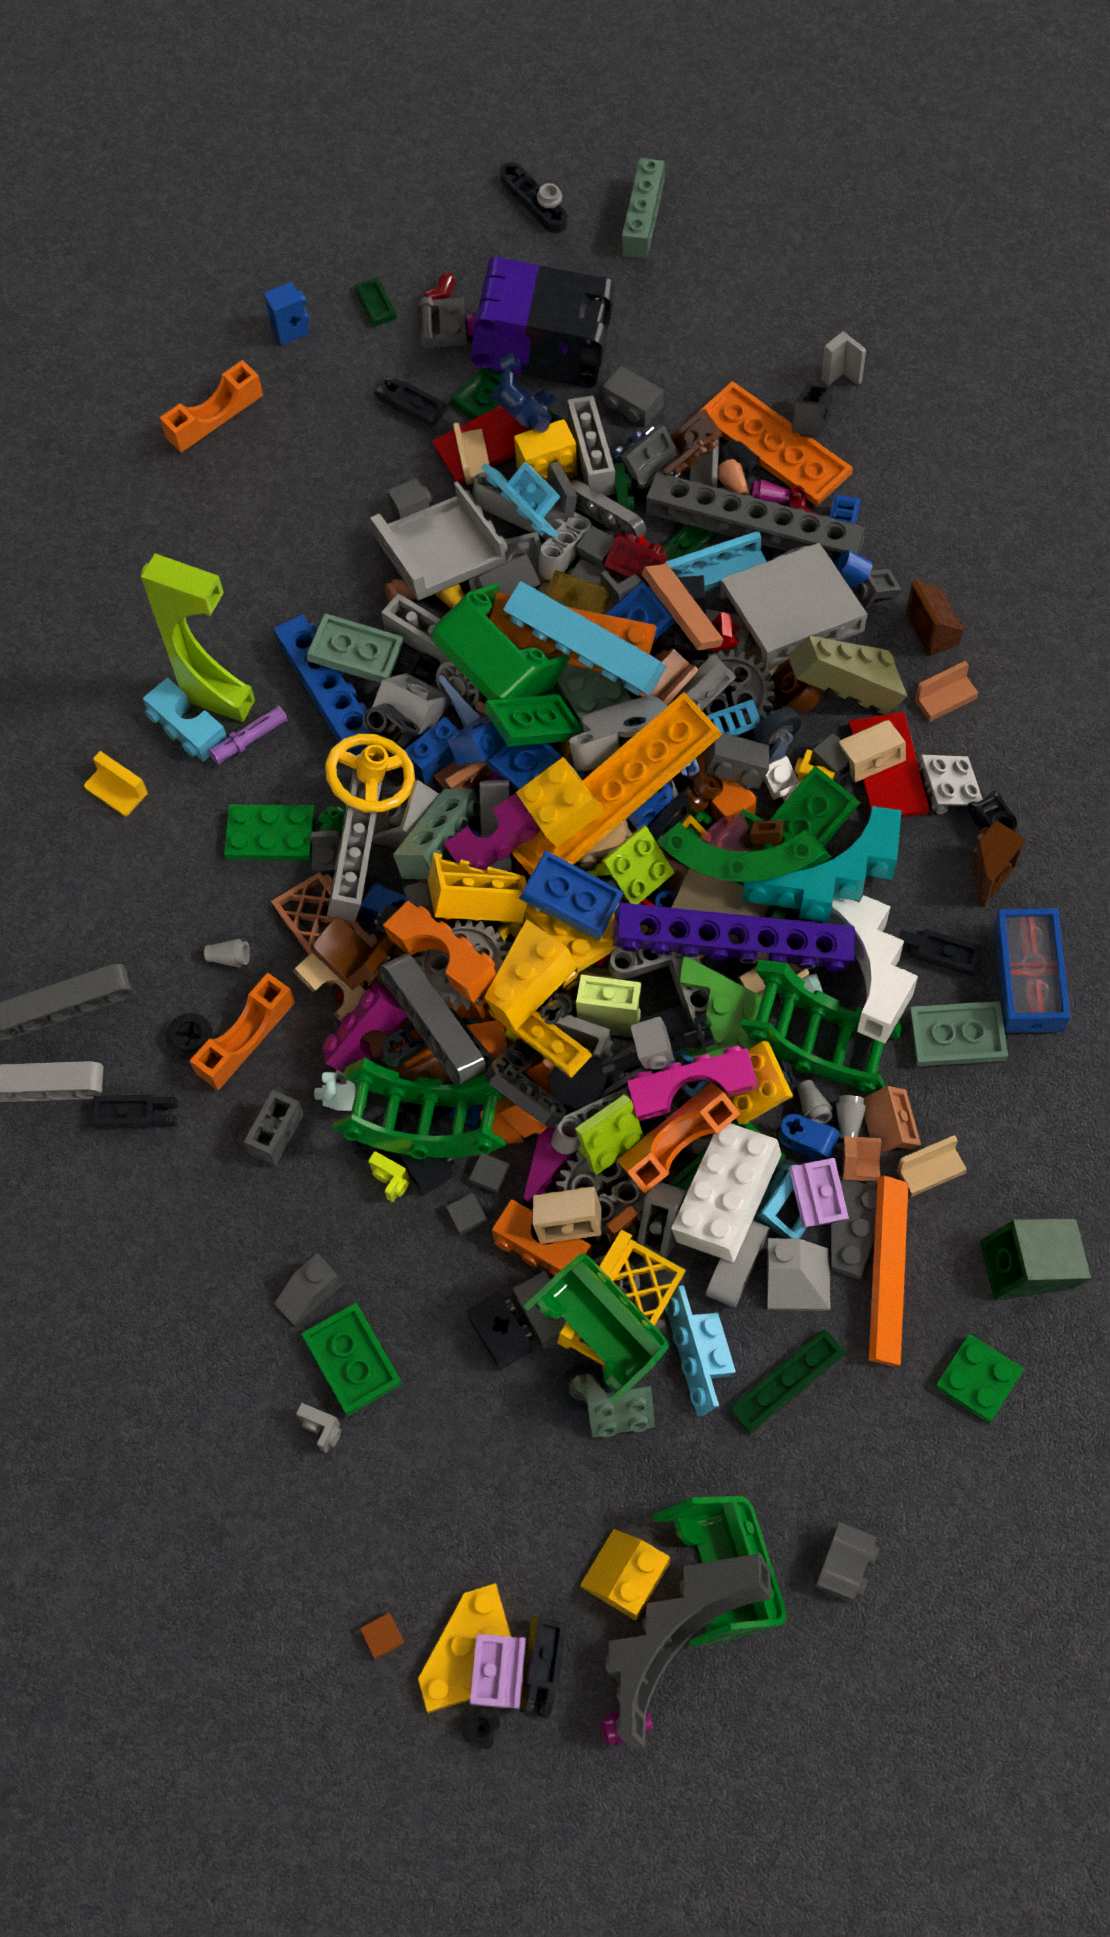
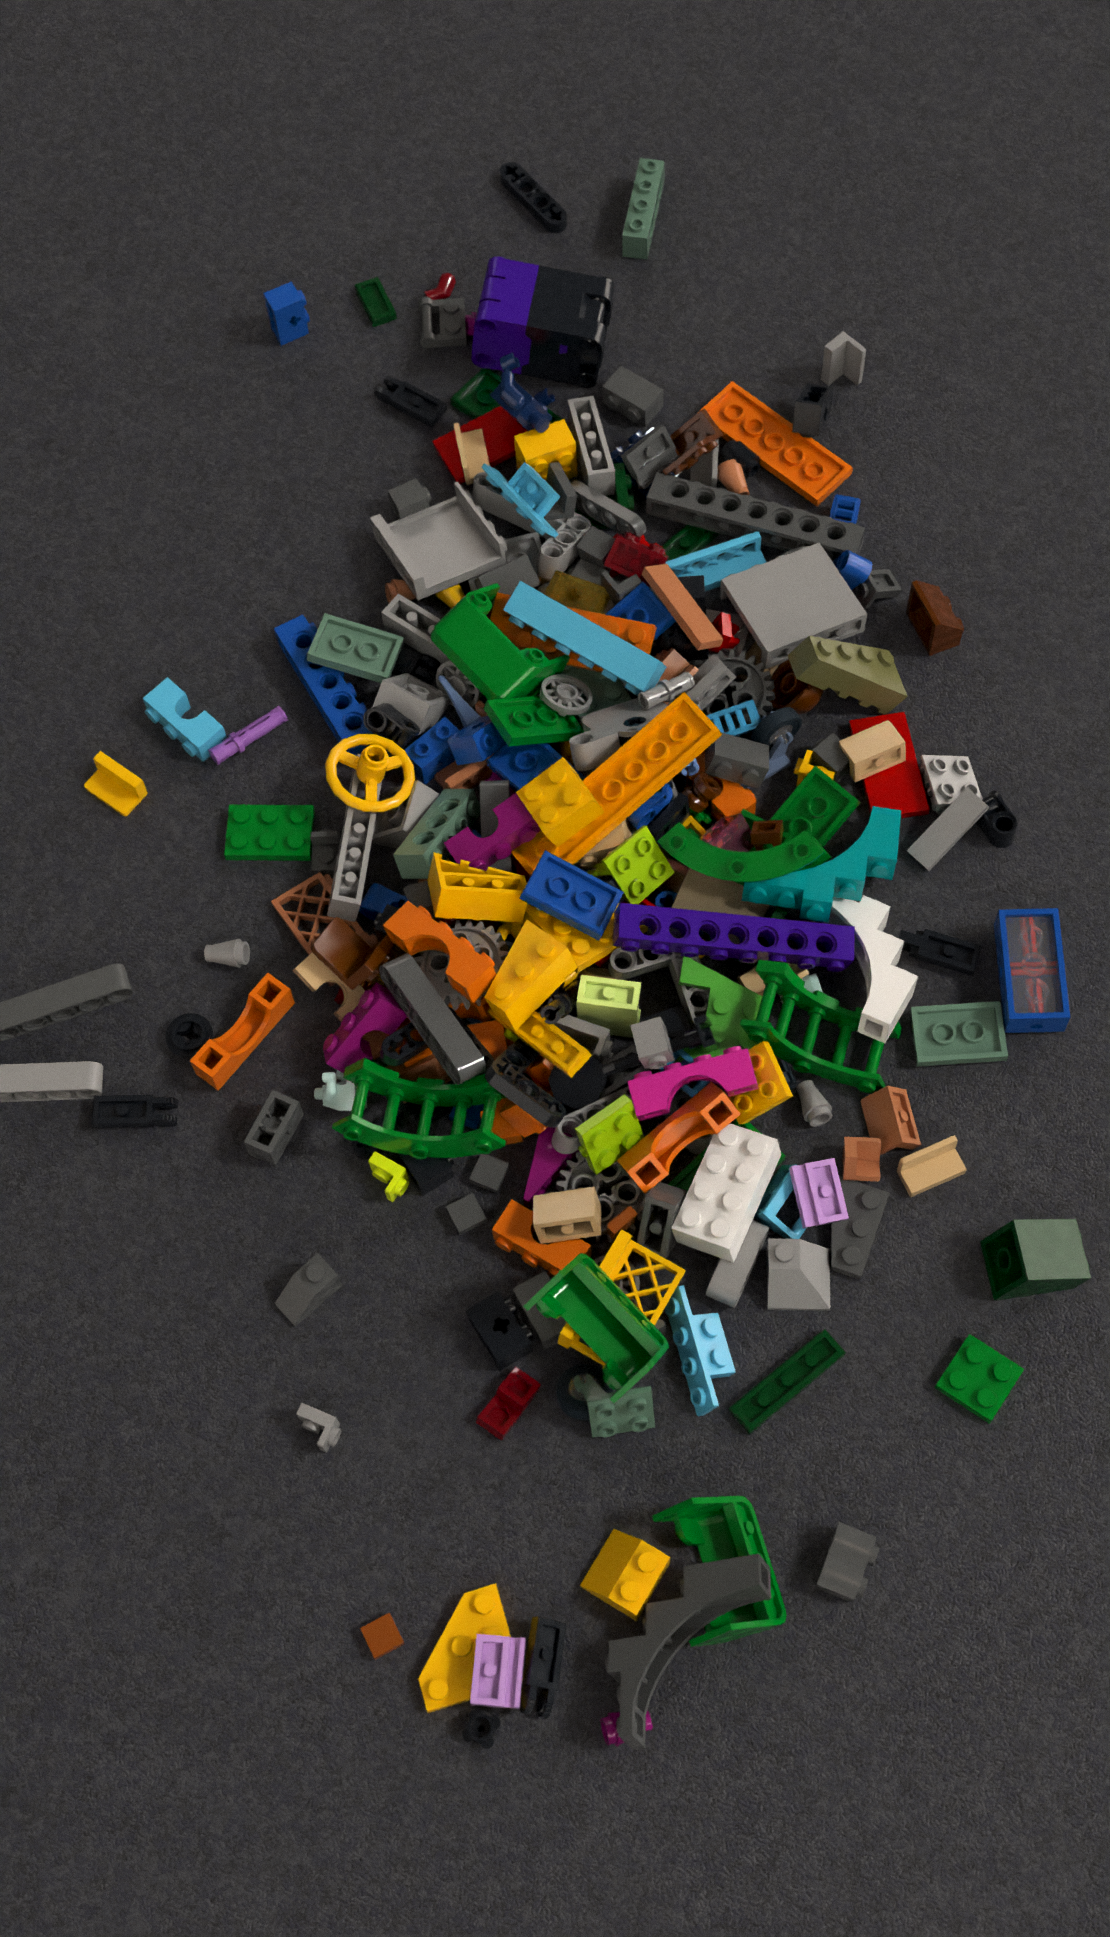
(185, 591): lime arch -> none
(236, 391): orange arch -> none
(333, 818): green plant -> none
(351, 1359): green plate -> none
(508, 1403): none -> dark red slope
(549, 196): light grey plate -> none
(565, 694): none -> light grey wheel
(666, 690): none -> light grey pin
(769, 492): magenta cone -> none
(781, 779): white bracket -> none
(798, 499): dark red arm -> none
(811, 1139): blue piece -> none
(850, 1115): light grey cone -> none
(888, 1271): orange tile -> none
(945, 692): nougat panel -> none
(948, 829): none -> light grey tile
(995, 859): reddish brown slope -> none

